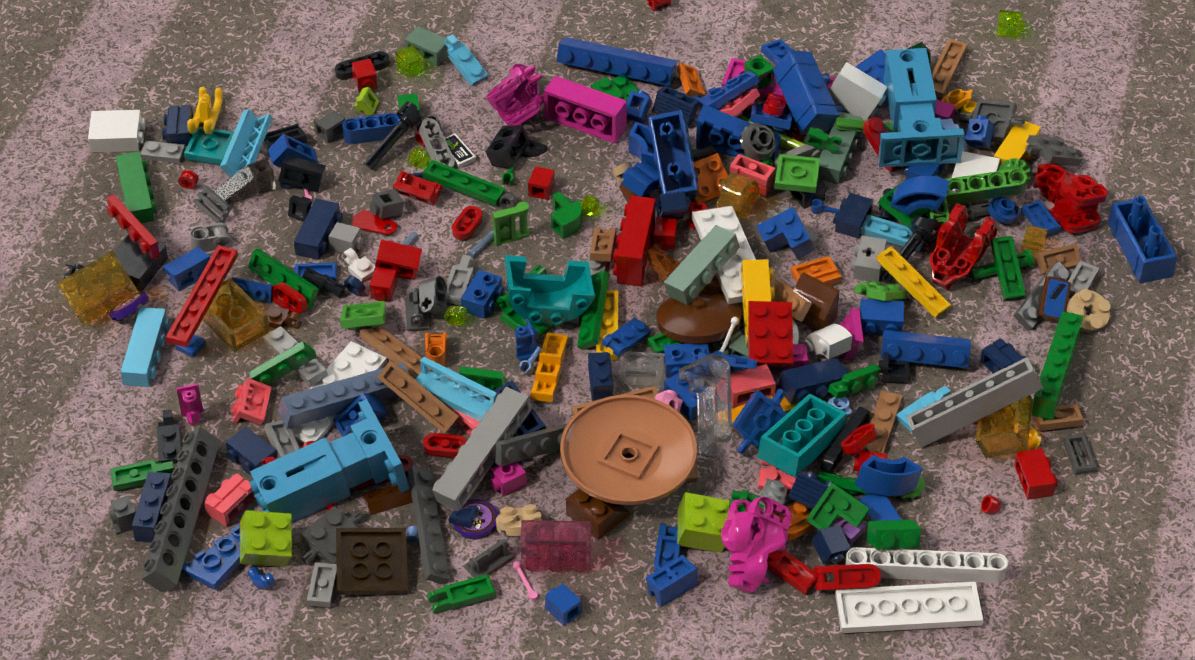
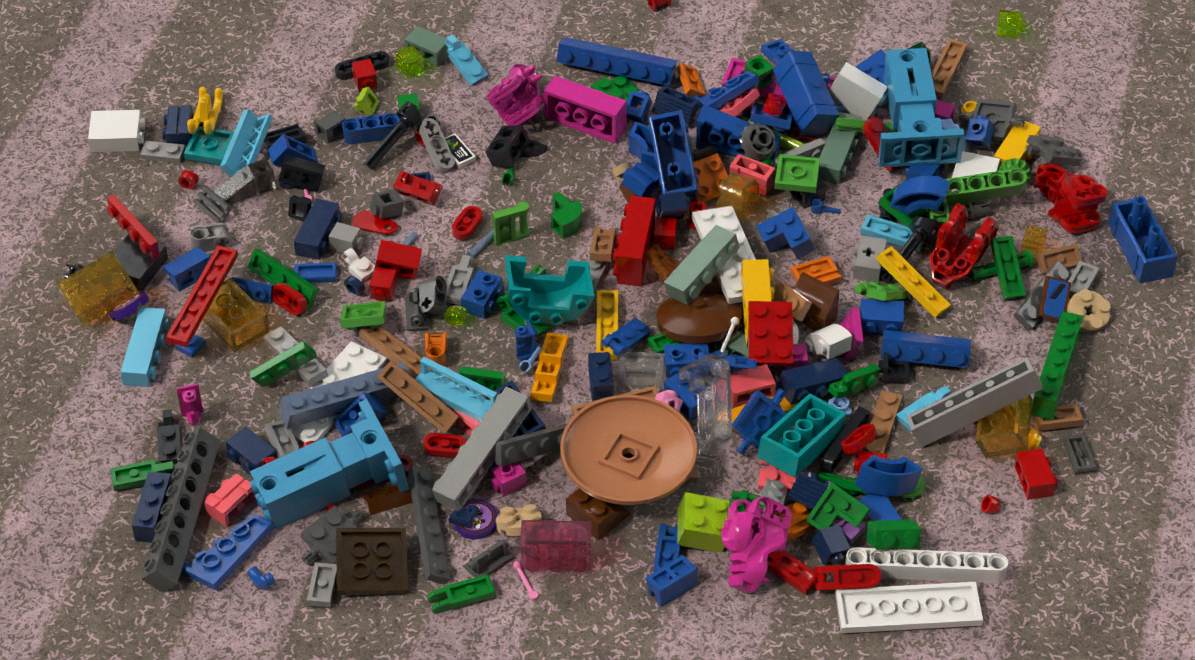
(122, 515): dark grey brick -> none
(134, 186): green brick -> none
(251, 401): coral bracket -> none
(265, 538): lime brick -> none
(282, 317): reddish brown plate -> none
(323, 282): black pin -> none
(412, 535): medium blue hand -> none
(416, 157): clear neon green tile -> none
(463, 182): green plate -> none
(509, 196): dark grey hinge -> none
(541, 183): red brick -> none
(563, 604): blue brick -> none
(590, 206): clear neon green tile -> none
(592, 317): green plate -> none
(820, 140): green plate -> none
(852, 215): dark blue brick -> none
(958, 97): light orange animal -> none
(999, 355): dark blue brick -> none
(1003, 210): blue plate -> none
(1040, 217): blue plate -> none

